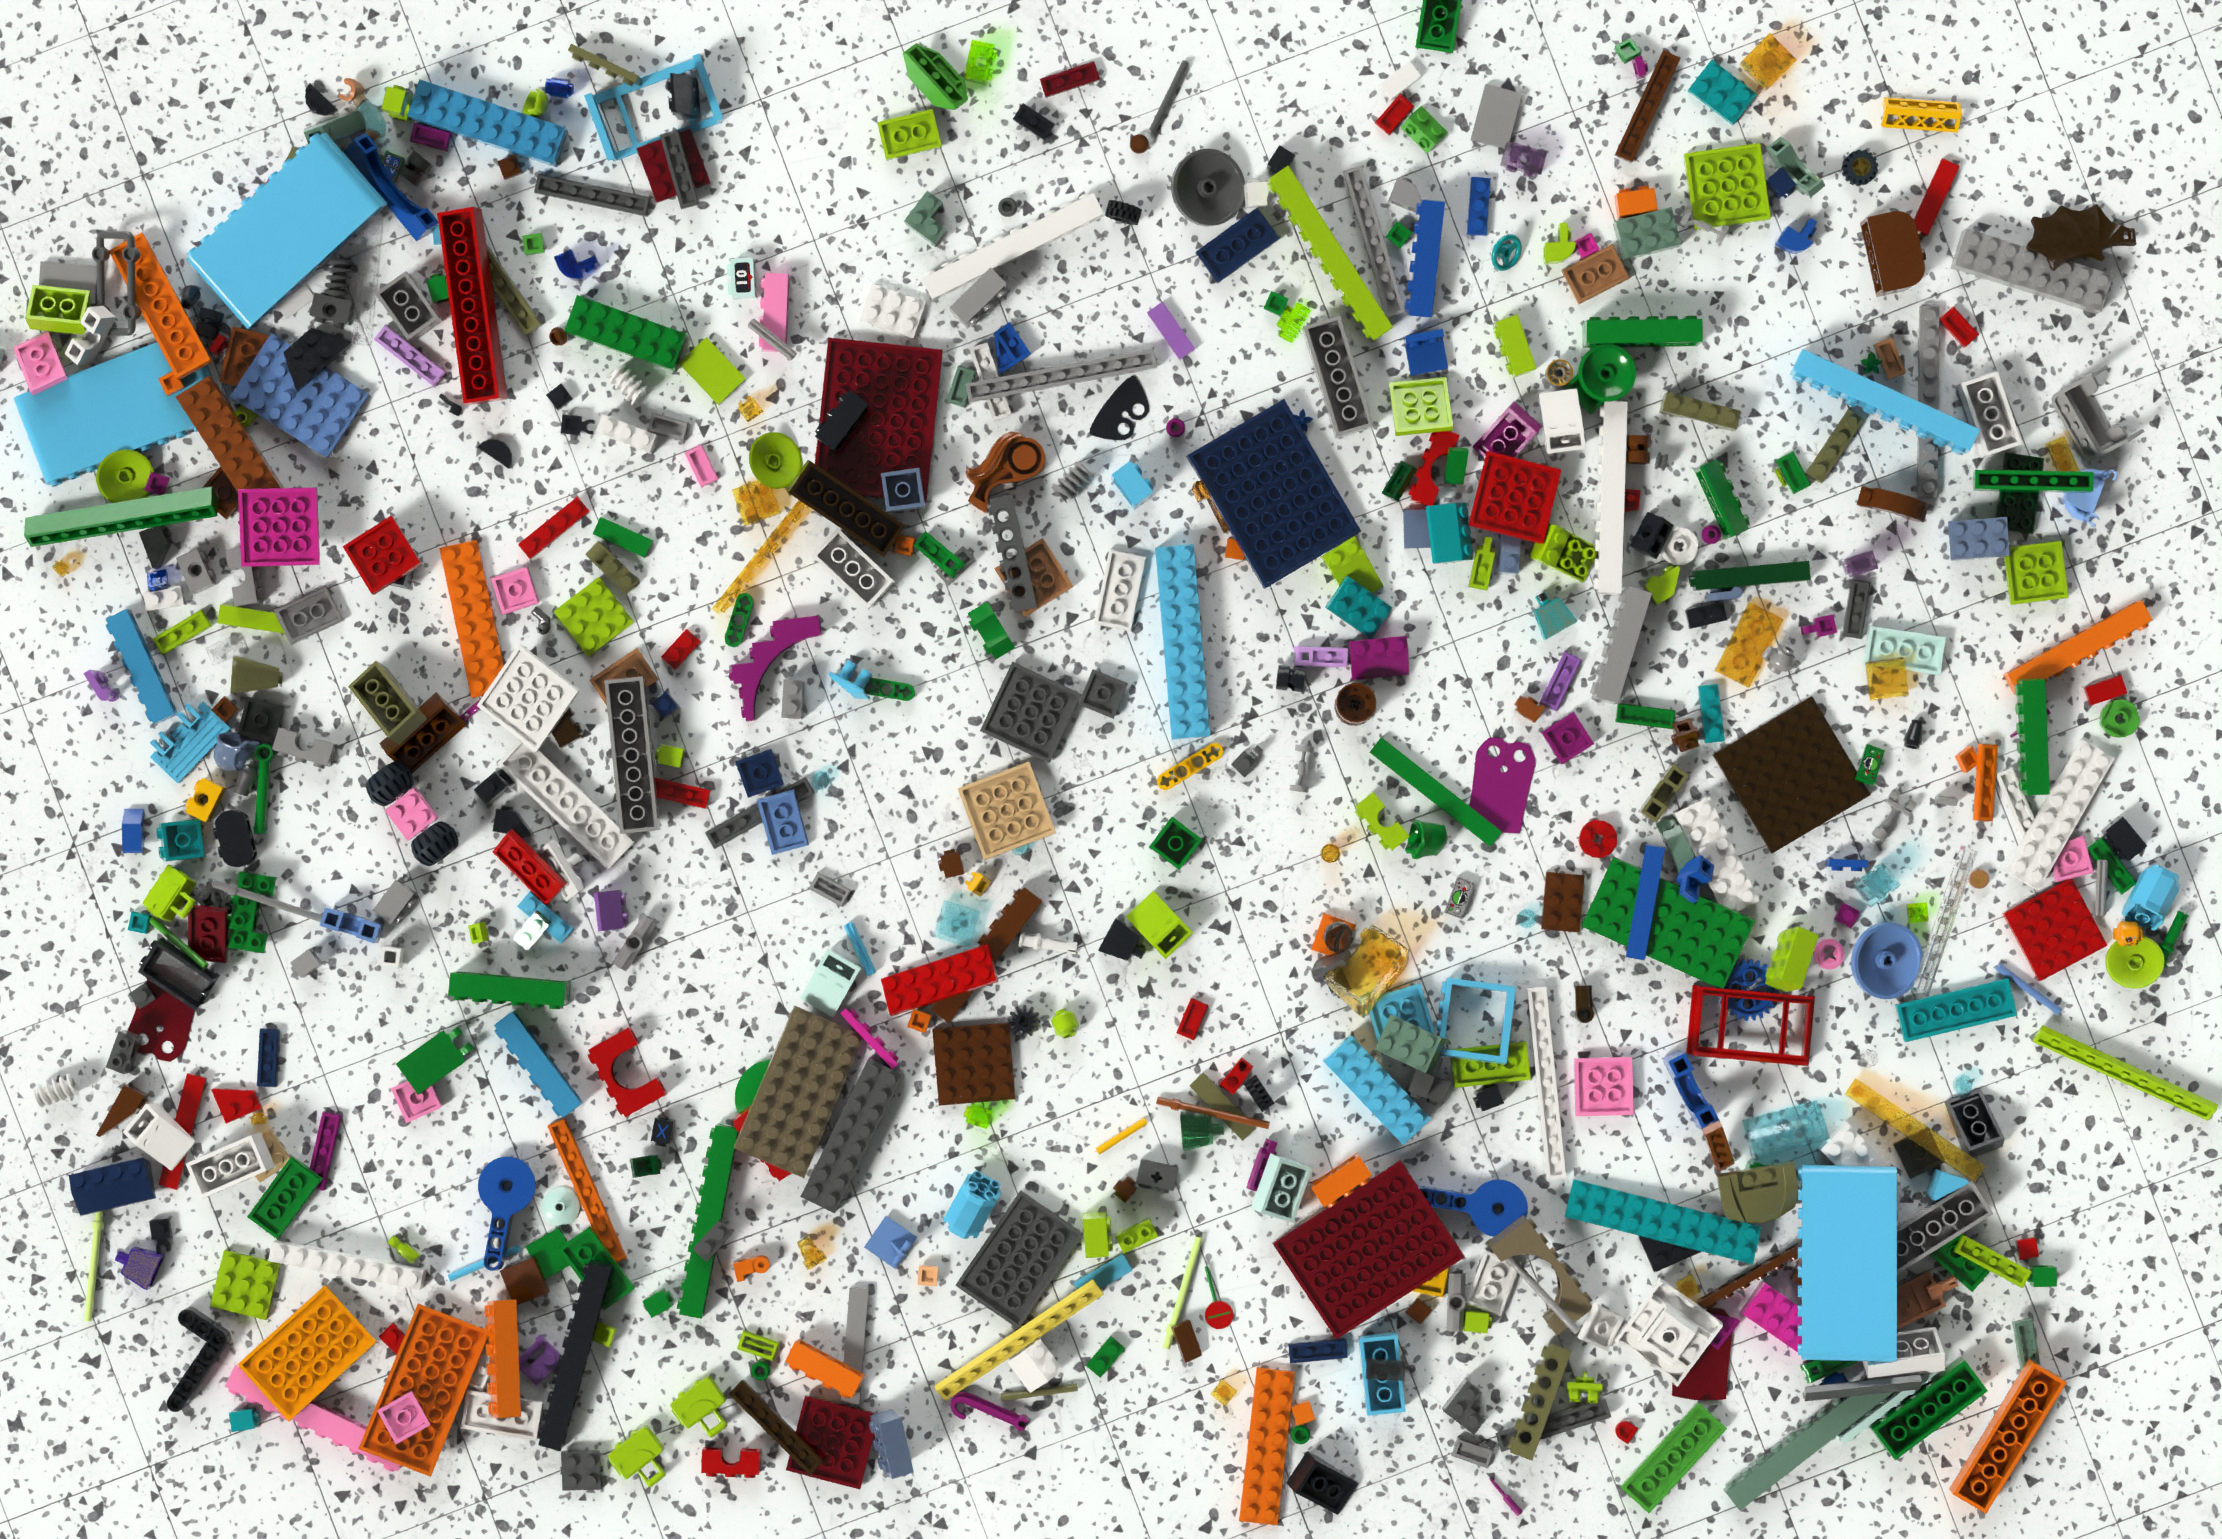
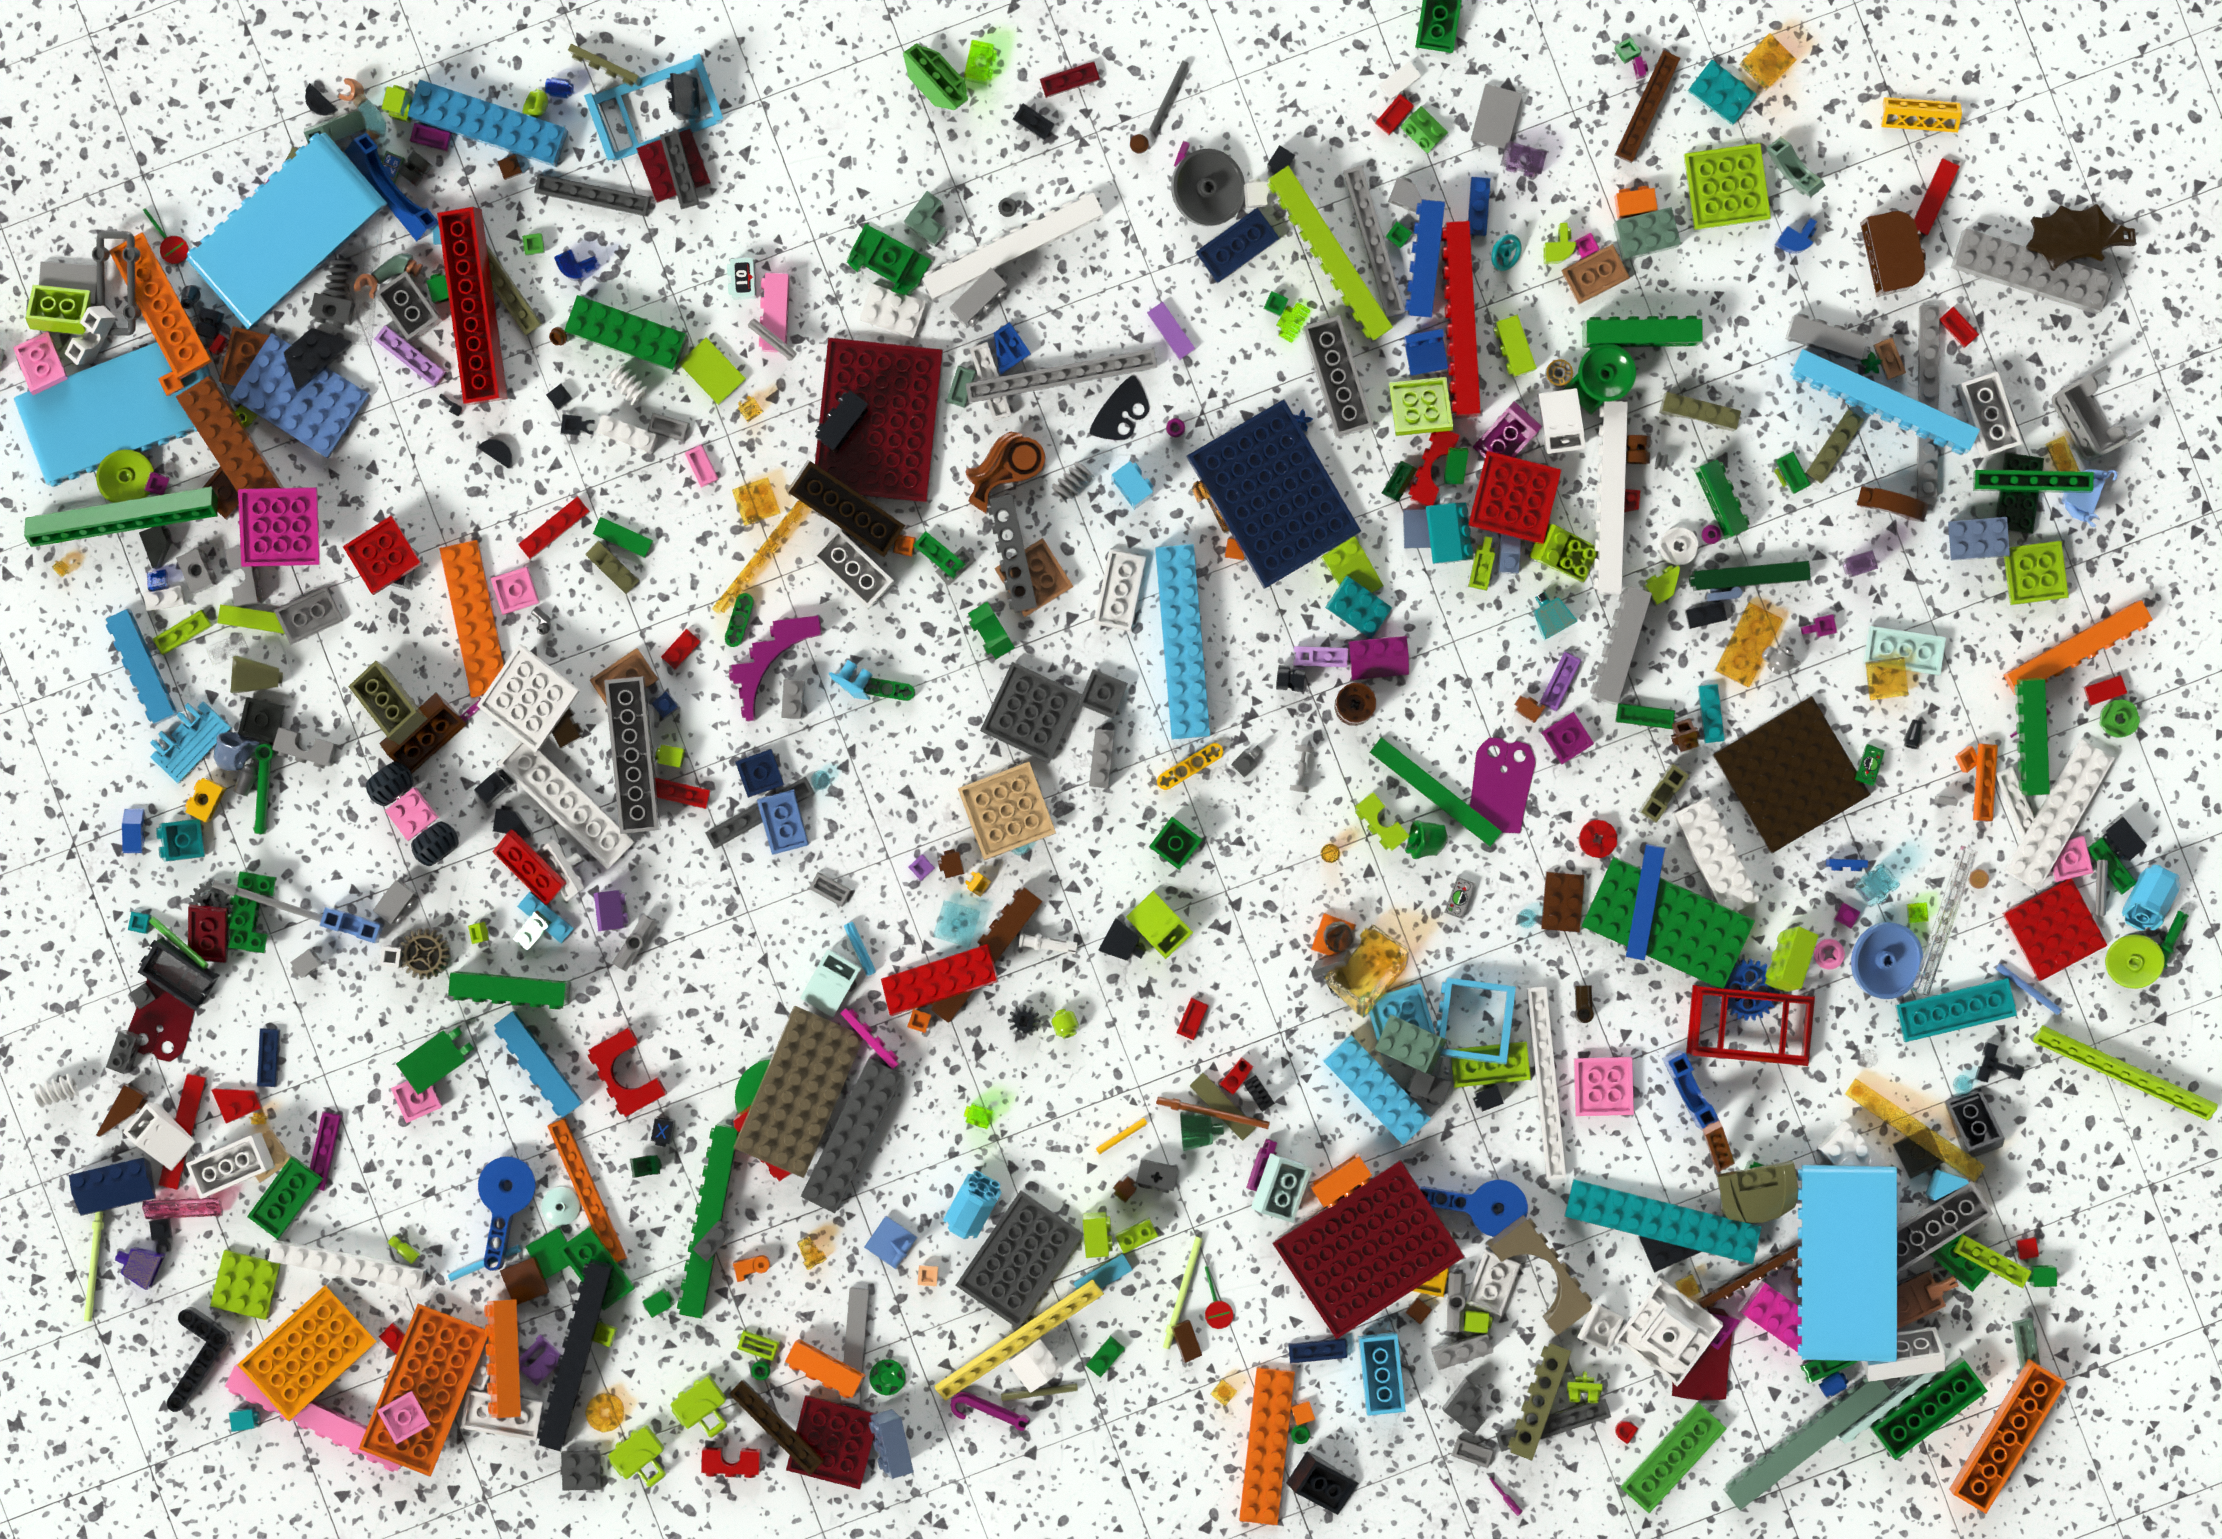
(98, 682): medium lavender plate -> none
(170, 894): lime piece -> none
(173, 248): none -> red piece
(182, 1208): none -> clear pink plate
(225, 709): reddish brown plate -> none
(235, 838): black brick -> none
(295, 301): white sticker -> none
(395, 265): none -> piece
(428, 961): none -> dark tan gear
(593, 617): lime plate -> none
(605, 1401): none -> clear yellow plate
(775, 460): lime hat -> none
(887, 1377): none -> green wheel
(889, 259): none -> green piece
(903, 490): sand blue brick -> none
(909, 134): lime plate -> none
(921, 867): none -> medium lavender tile
(973, 1063): reddish brown plate -> none
(1101, 758): none -> light grey arch
(1123, 212): black tyre -> none
(1182, 152): none -> magenta tile
(1385, 1369): clear smoke plate -> none
(1461, 318): none -> red brick
(1462, 1350): none -> light grey brick
(1512, 1261): light grey bar -> none
(1651, 535): black brick -> none
(1675, 842): sand green arch -> none
(1693, 875): blue brick -> none
(1703, 225): light grey wheel -> none
(1780, 184): dark blue brick -> none
(1785, 1129): clear light blue slope -> none
(1826, 338): none -> light grey brick
(1856, 609): dark grey tile -> none
(1863, 1387): dark grey tile -> none
(1864, 163): black wheel -> none
(1881, 833): light grey bar -> none
(1991, 1064): none -> black bar
(2128, 933): light orange head -> none

